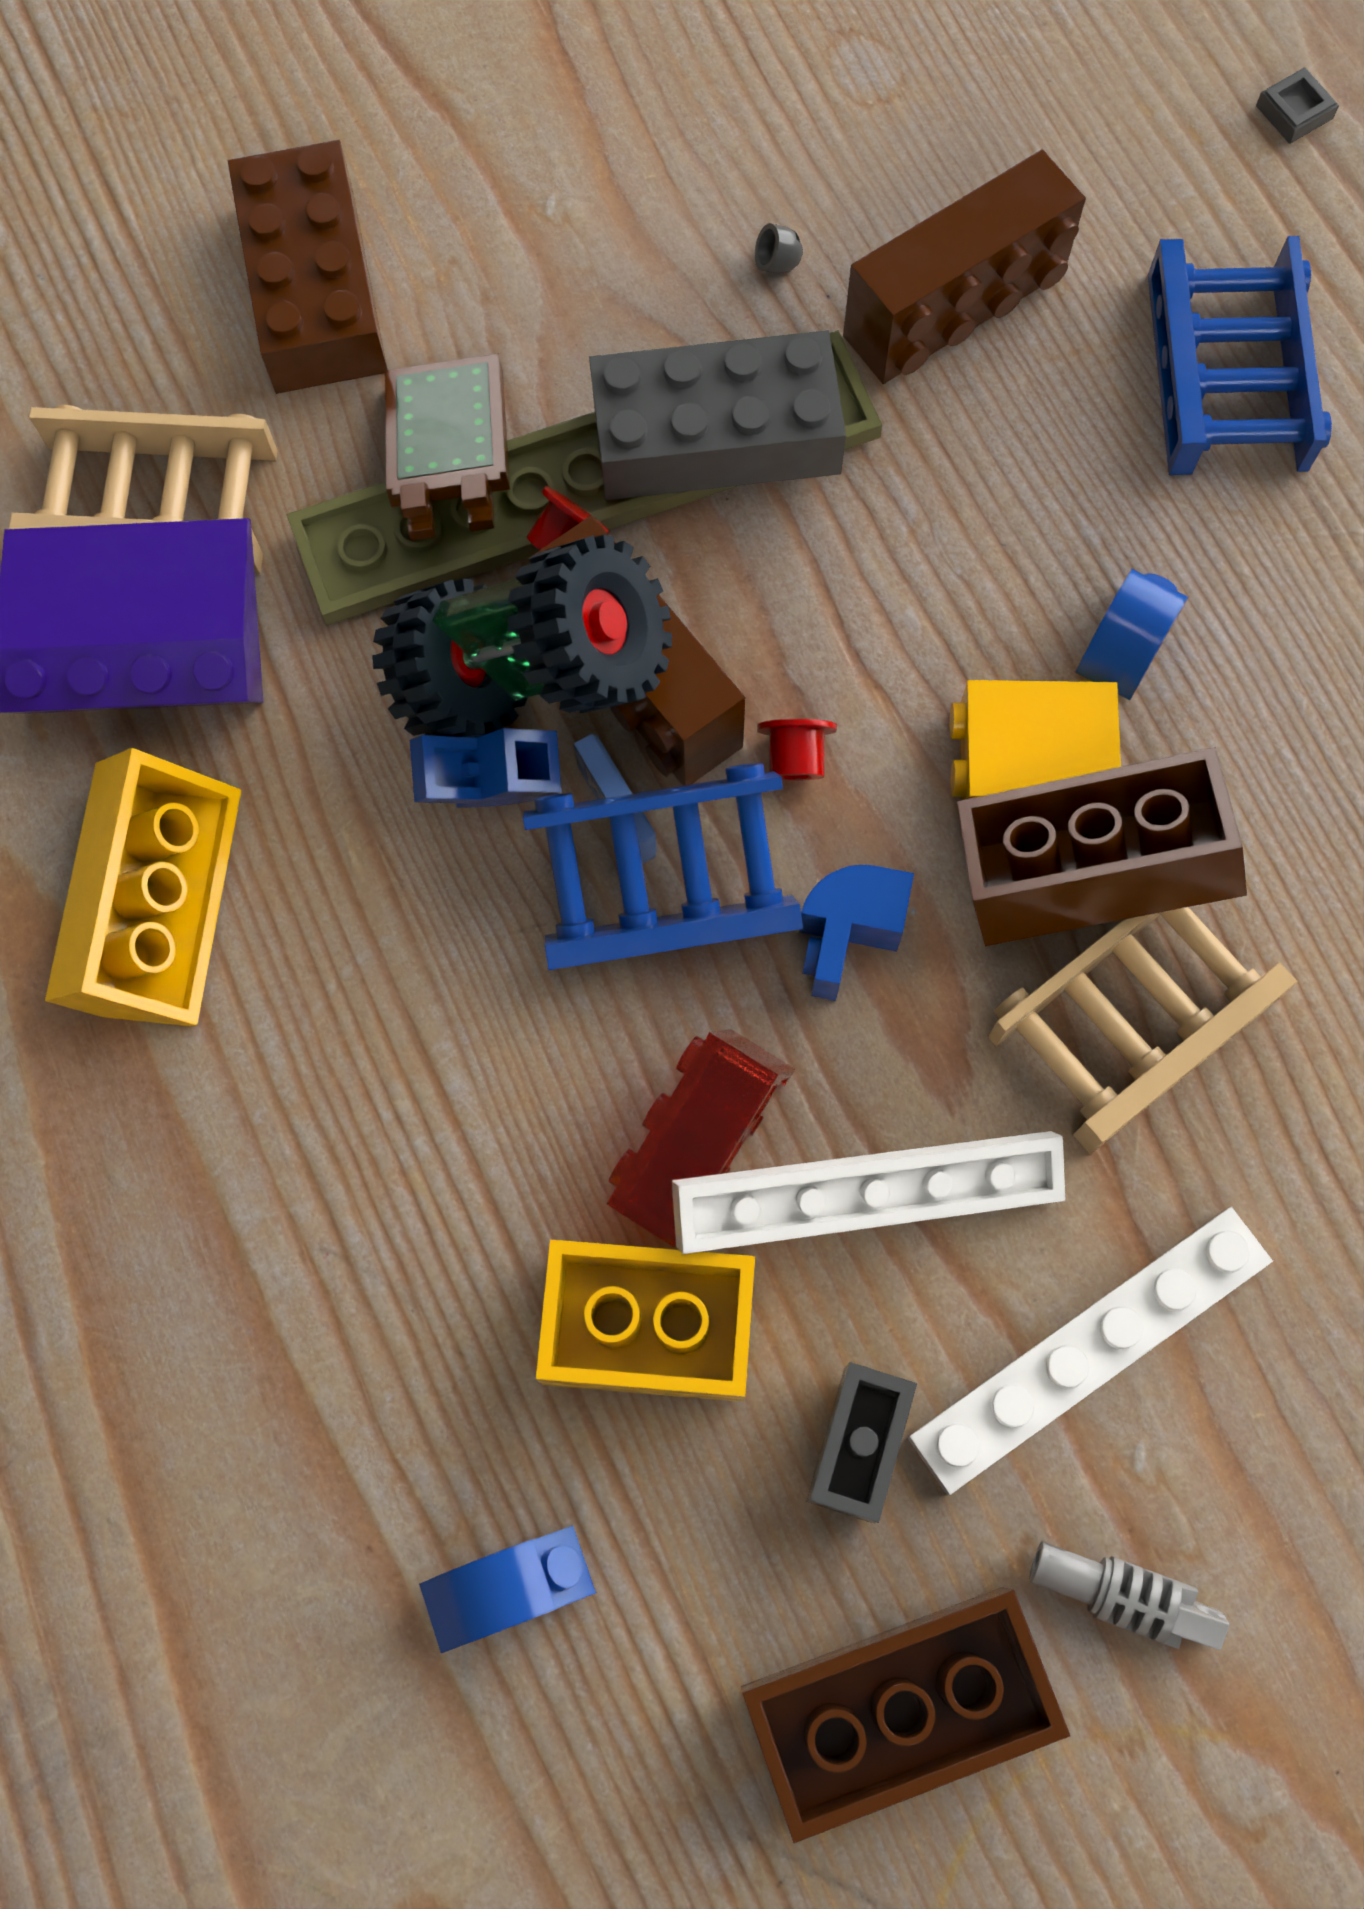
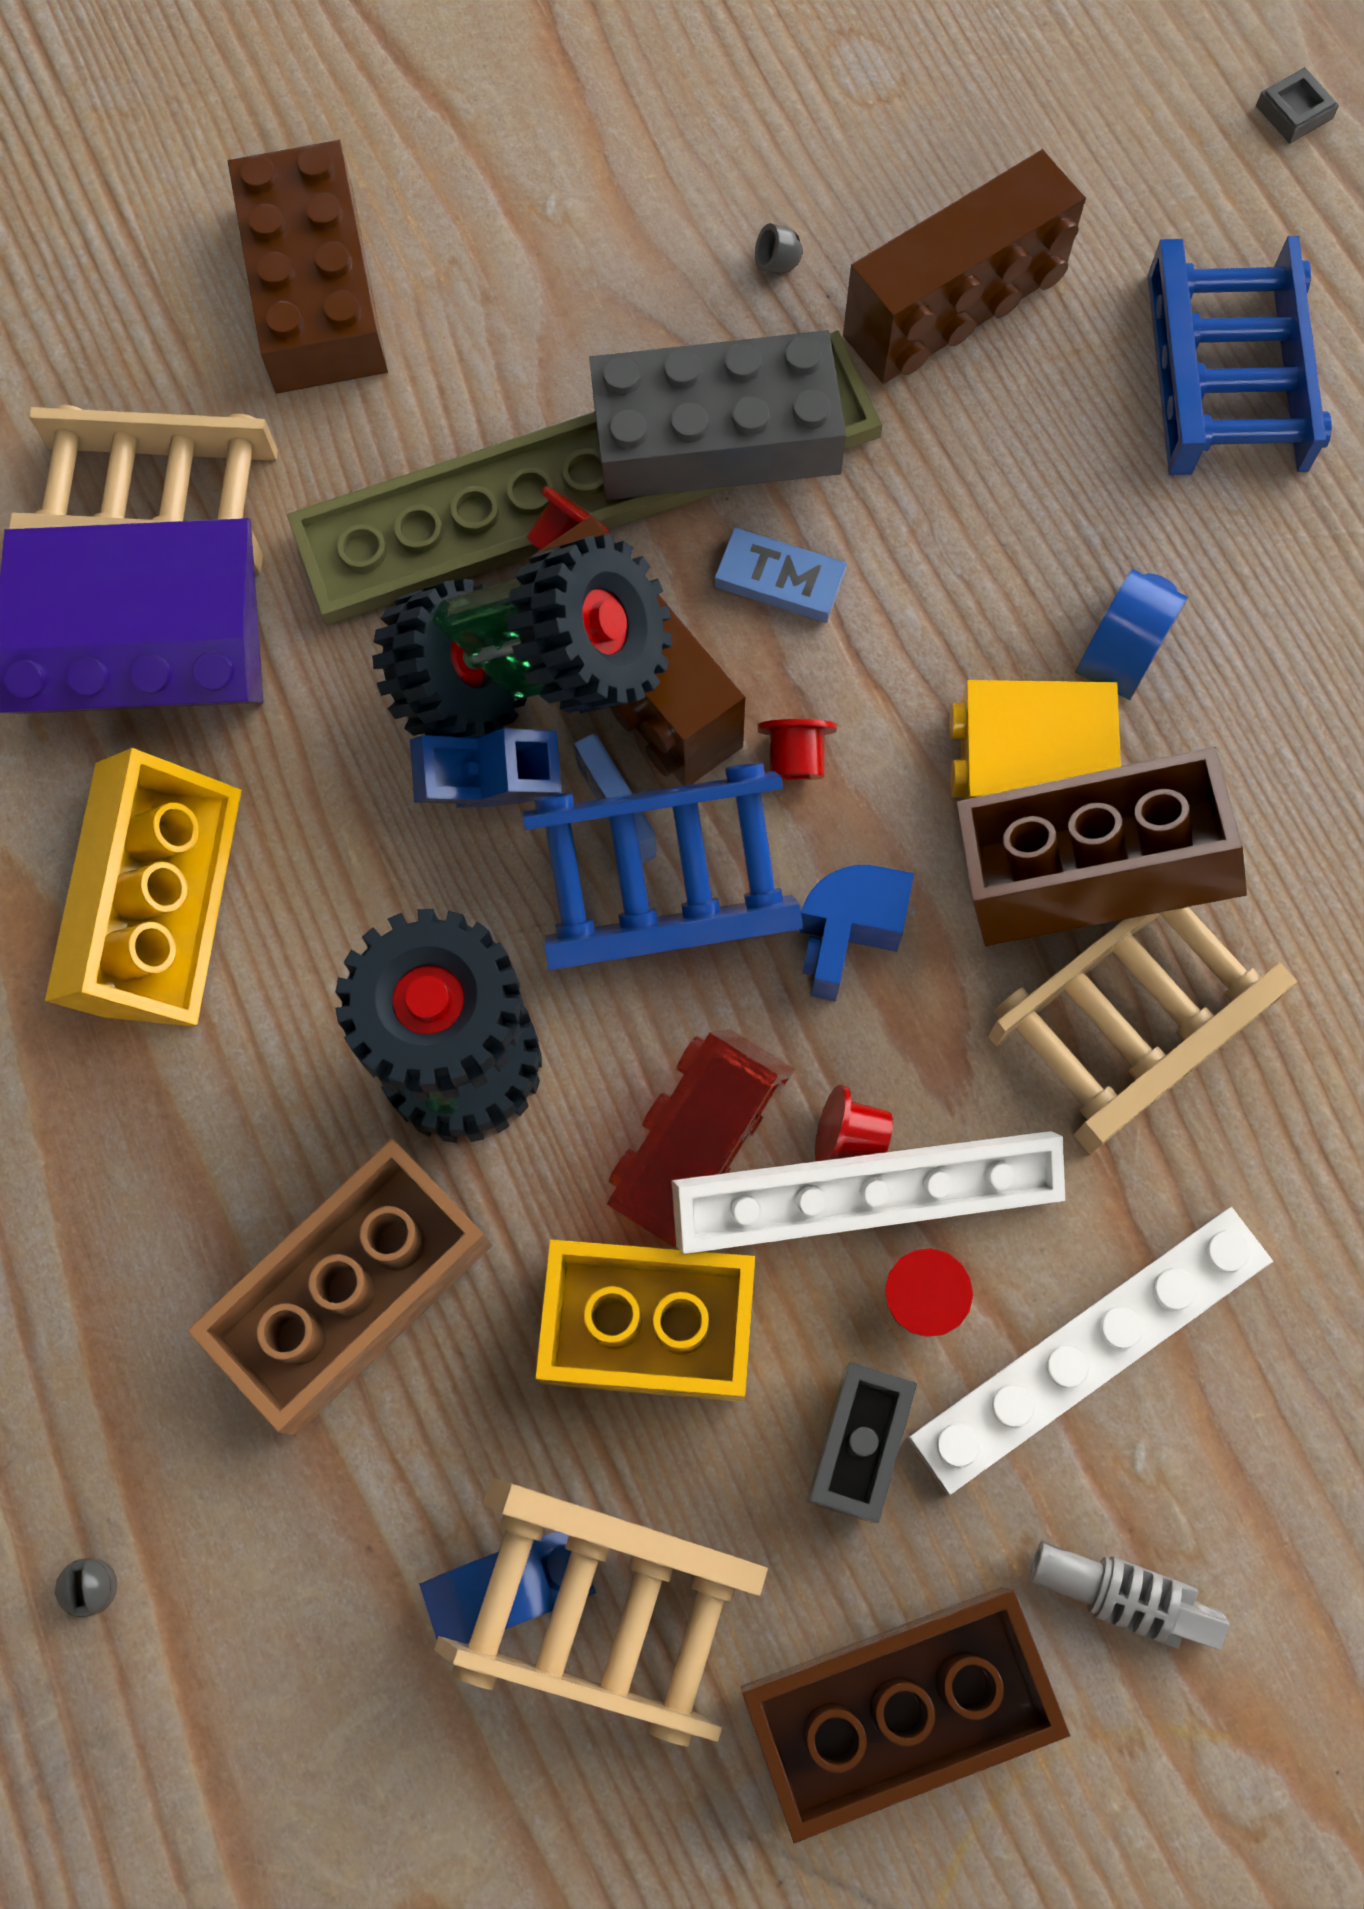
(98, 1587): none -> dark grey hinge
(339, 1289): none -> medium nougat brick
(441, 1025): none -> black plate
(446, 440): tile -> none
(589, 1541): none -> tan fence
(780, 575): none -> medium blue tile
(851, 1128): none -> red piece
(928, 1292): none -> red piece

